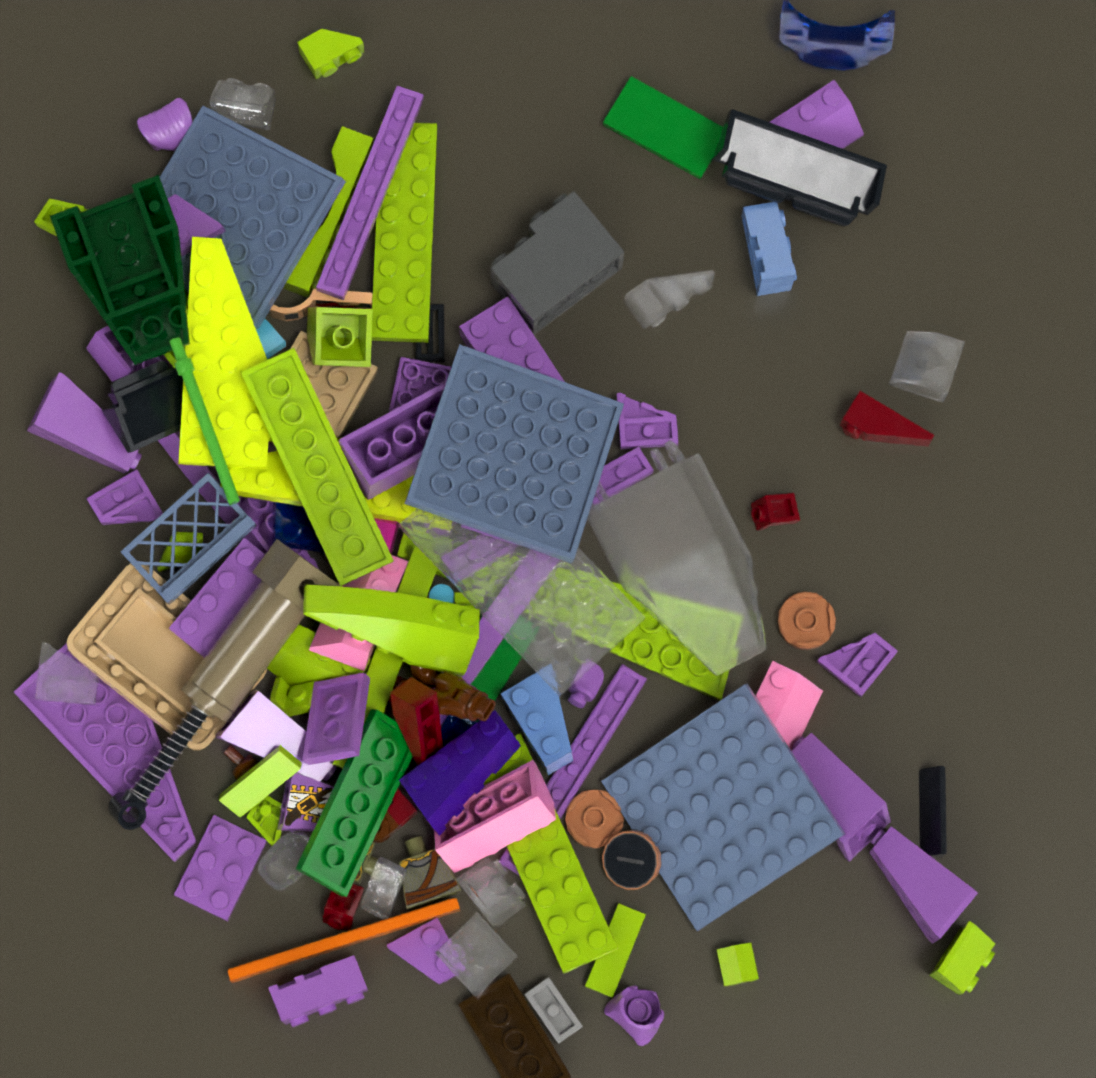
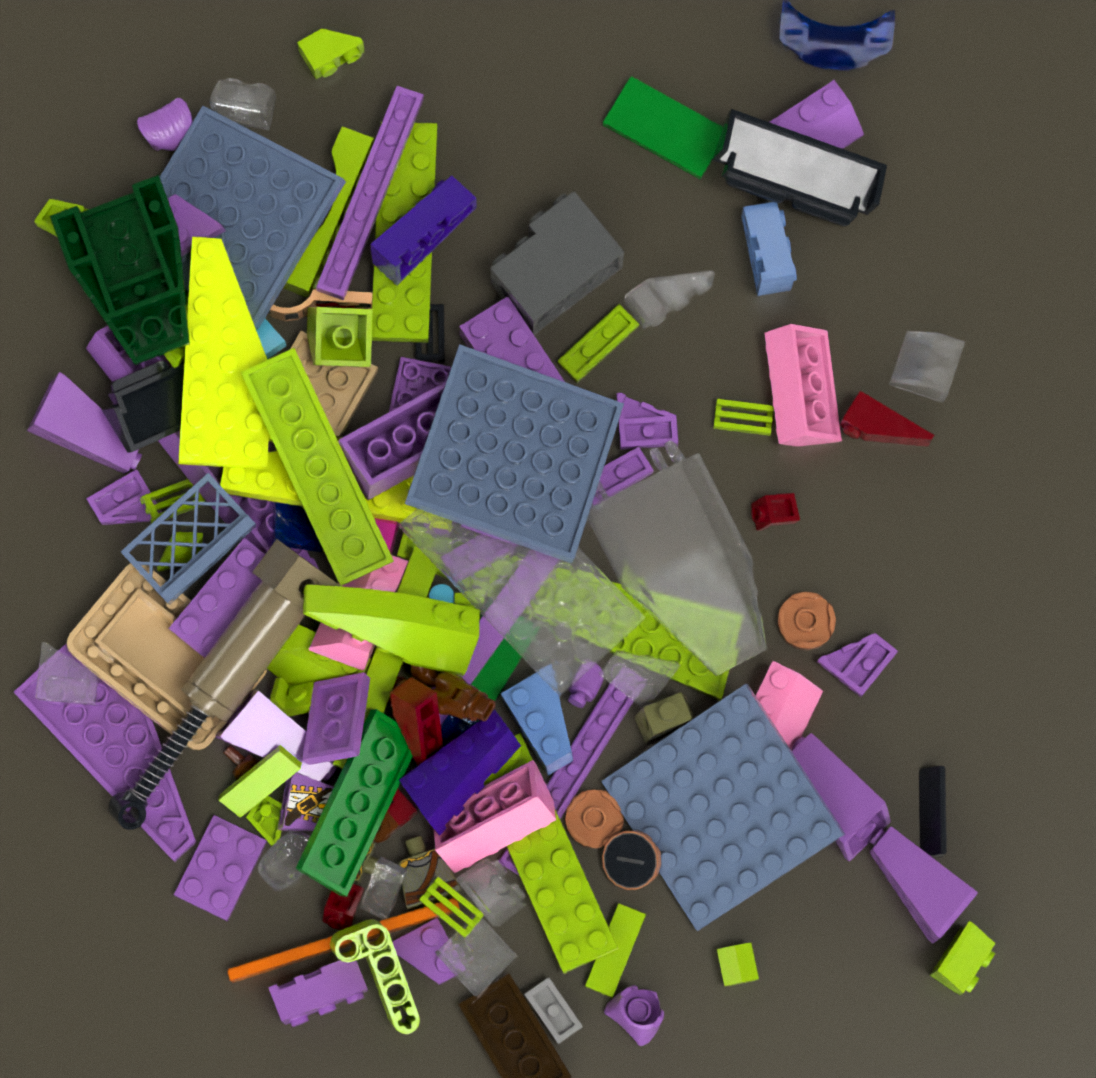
(152, 509): none -> lime tile
(185, 369): bright green bar -> none
(383, 977): none -> lime beam
(422, 229): none -> dark purple wedge
(432, 891): none -> lime tile
(598, 343): none -> lime tile
(638, 676): none -> clear wing
(663, 717): none -> olive torso
(721, 403): none -> lime tile
(802, 386): none -> bright pink slope

